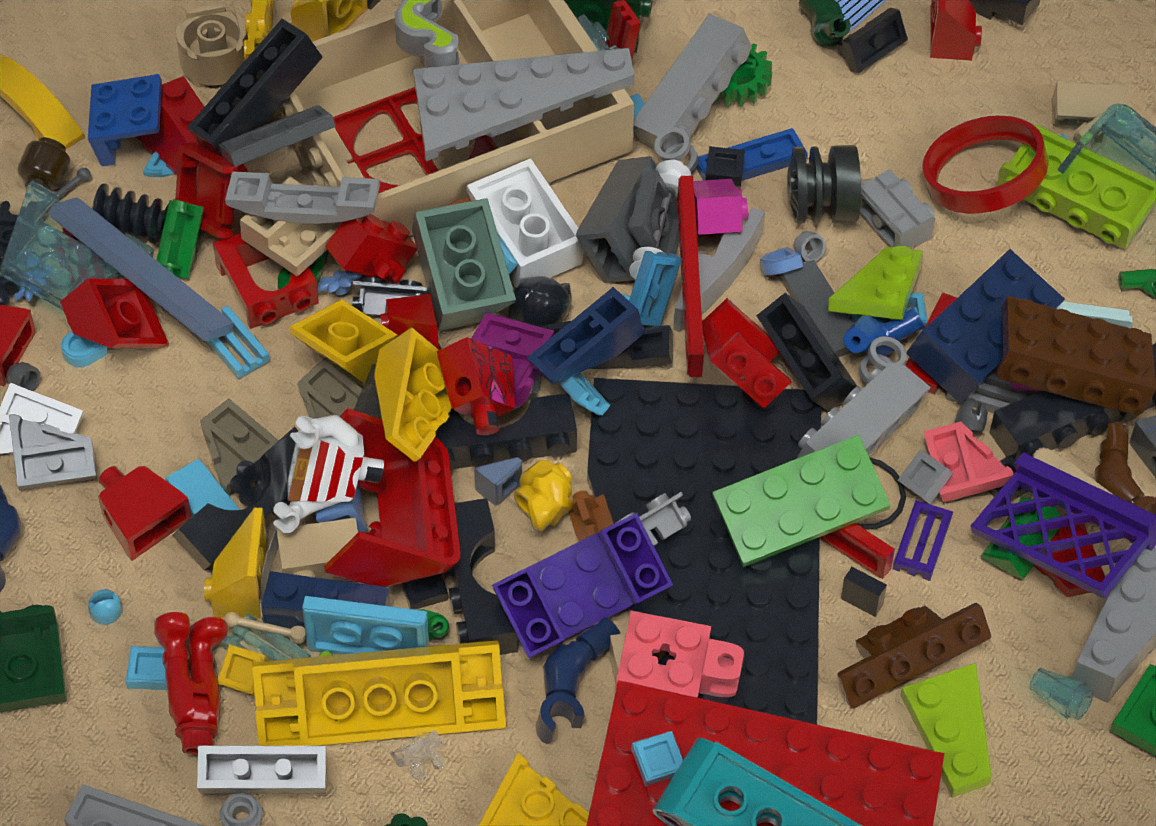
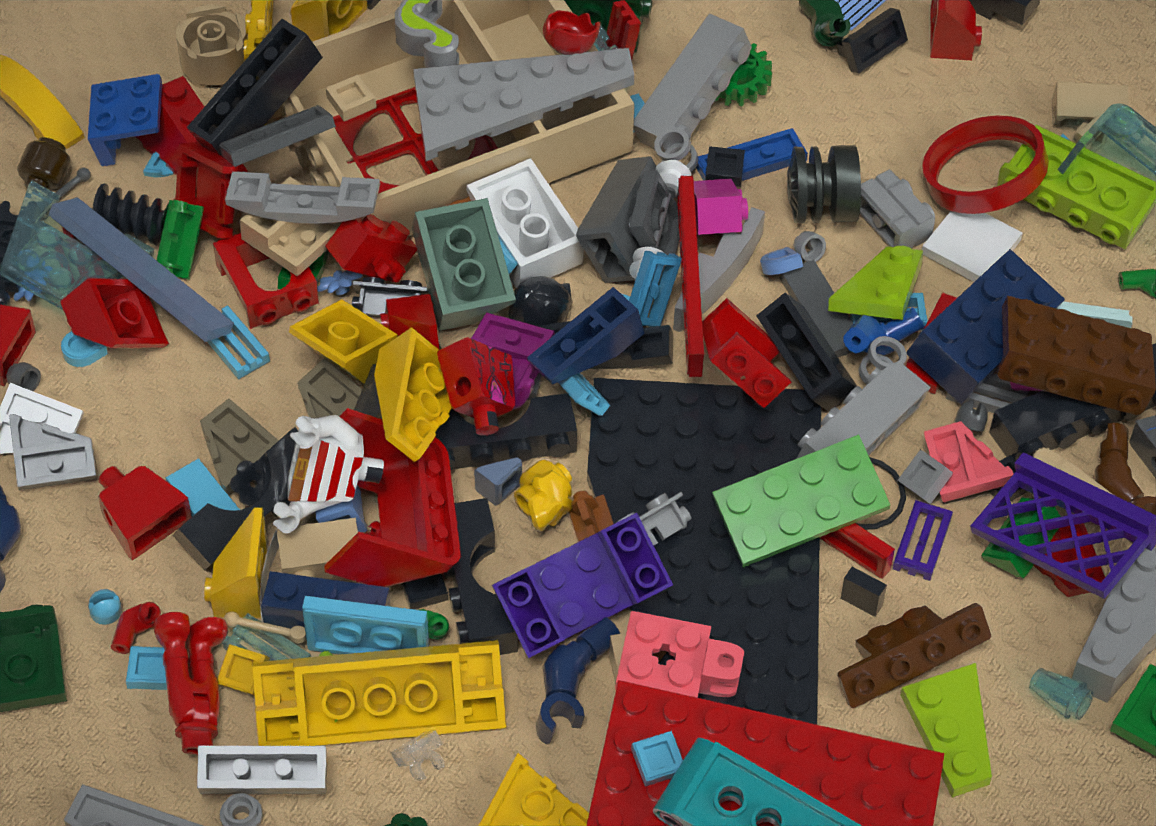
(133, 623): none -> red arm
(351, 97): none -> tan plate
(570, 33): none -> red hair
(970, 243): none -> white tile

